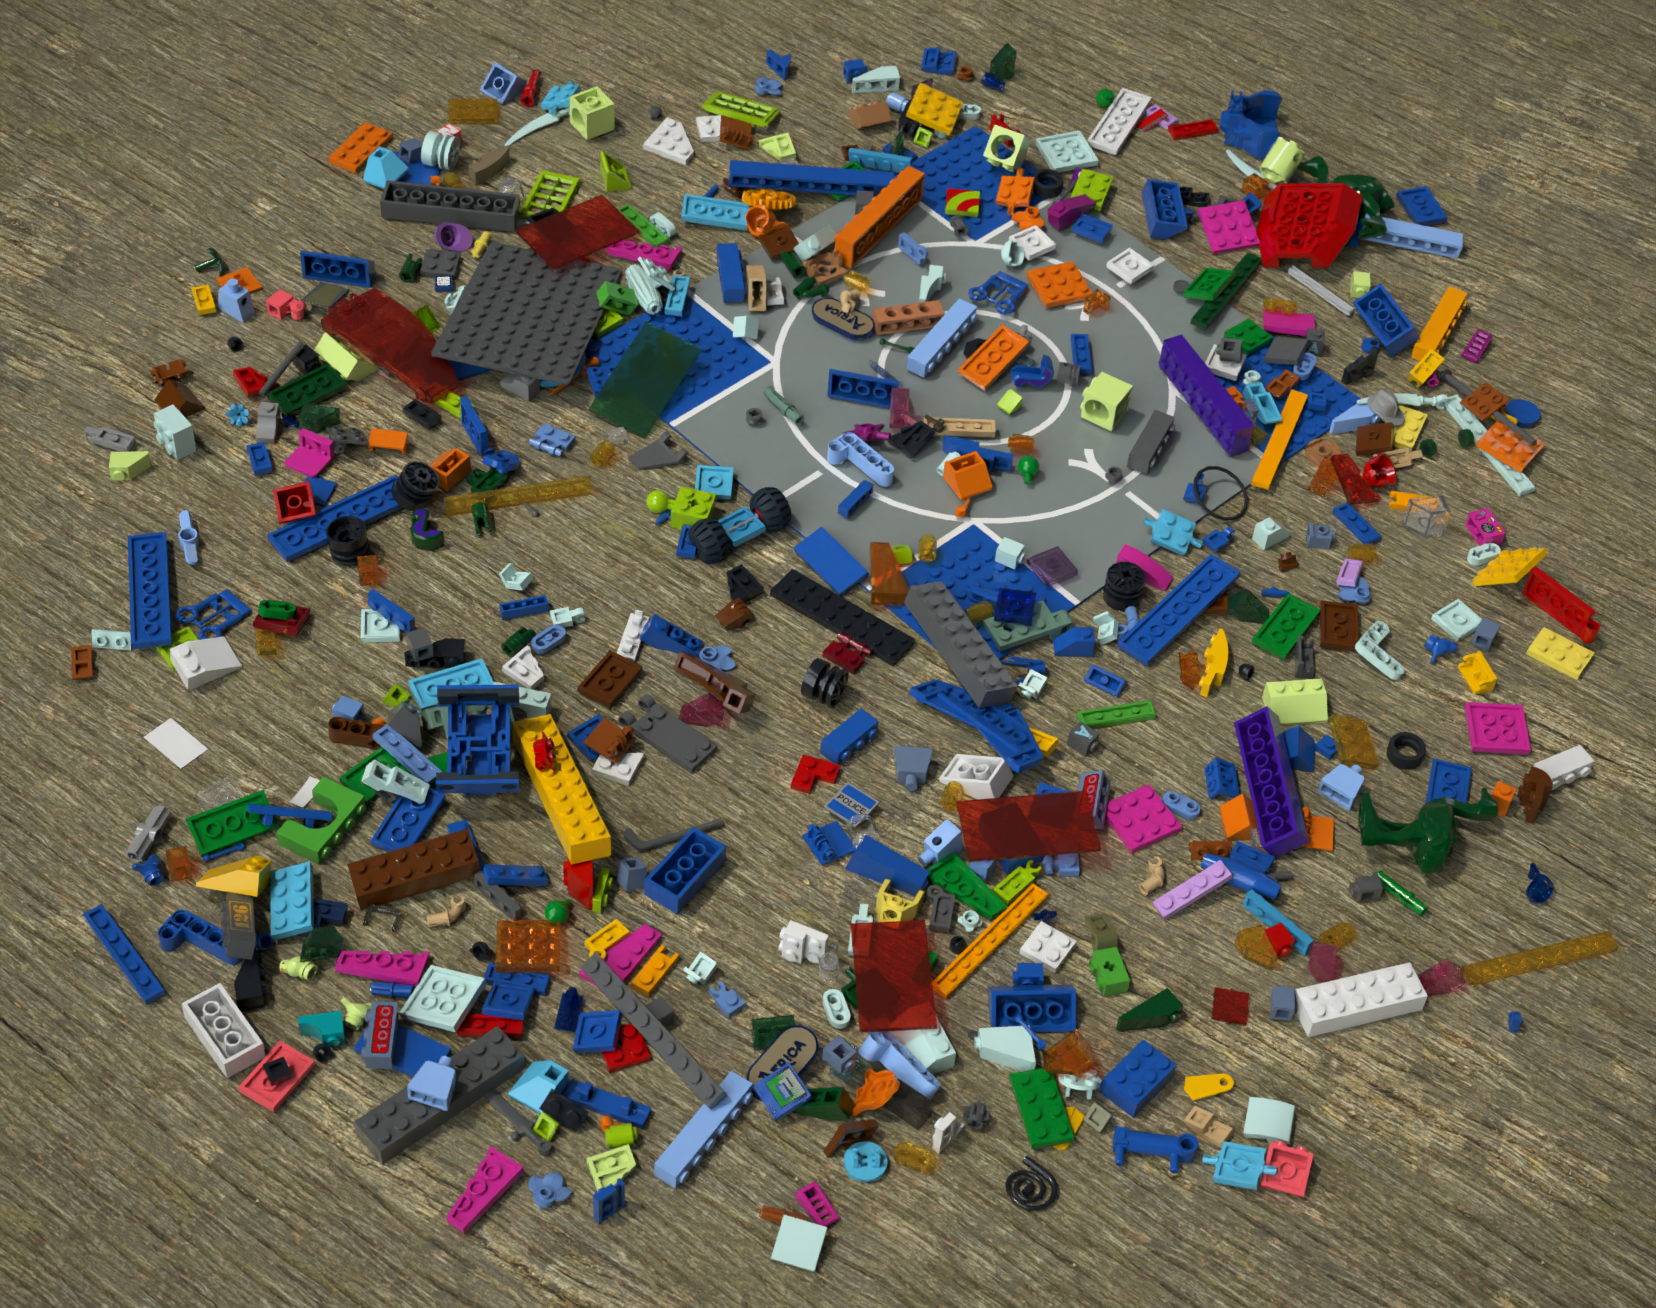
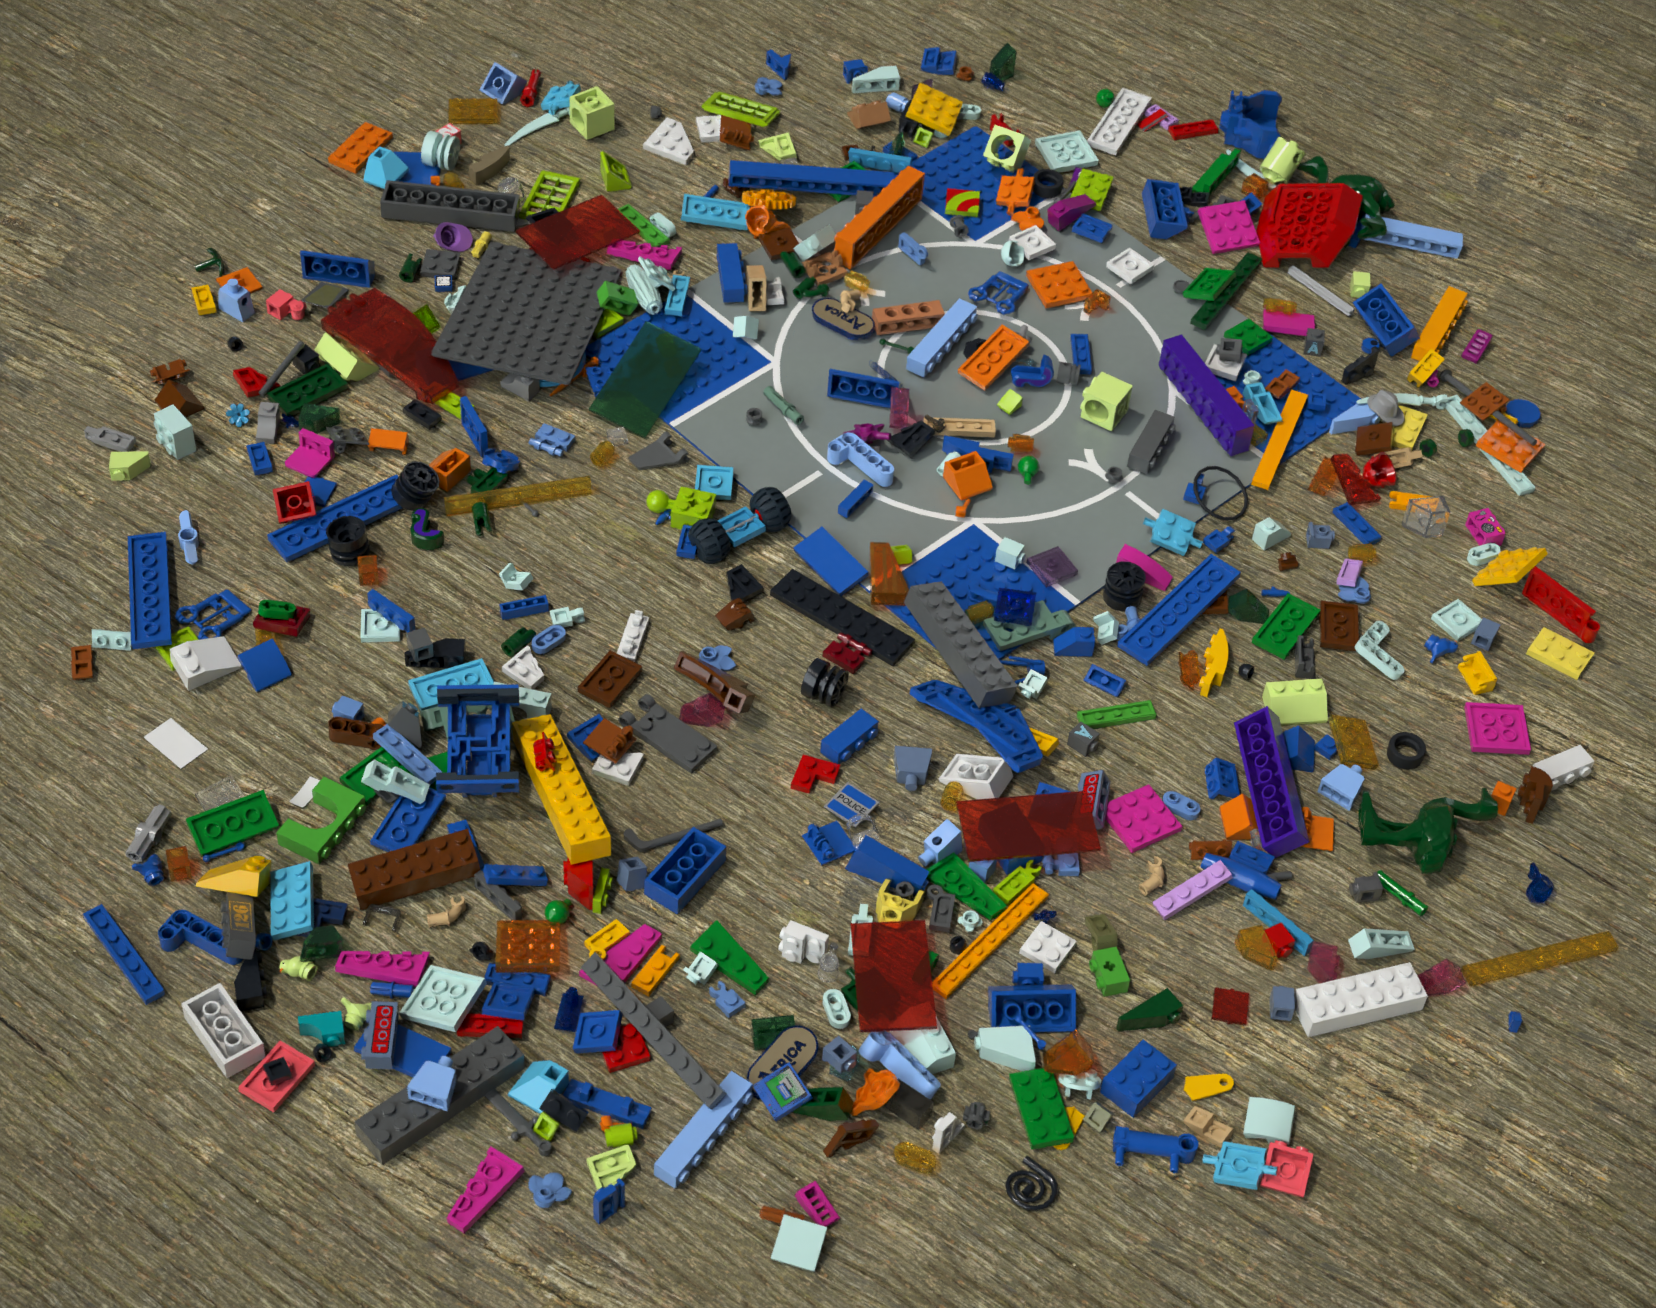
(264, 665): none -> blue slope
(269, 810): blue hinge -> none
(395, 696): lime slope -> none
(410, 150): sand blue brick -> none
(669, 637): blue slope -> none
(731, 957): none -> green wing
(855, 1161): medium azure plate -> none
(905, 890): none -> dark grey bush
(927, 548): clear yellow brick -> none
(932, 282): light aqua slope -> none
(1217, 172): none -> green panel
(1286, 351): dark grey tile -> none
(1305, 366): medium blue plate -> none
(1315, 446): medium nougat tile -> none
(1337, 935): clear yellow plate -> none
(1380, 943): none -> light aqua slope
(1421, 206): blue plate -> none
(1448, 781): blue tile -> none

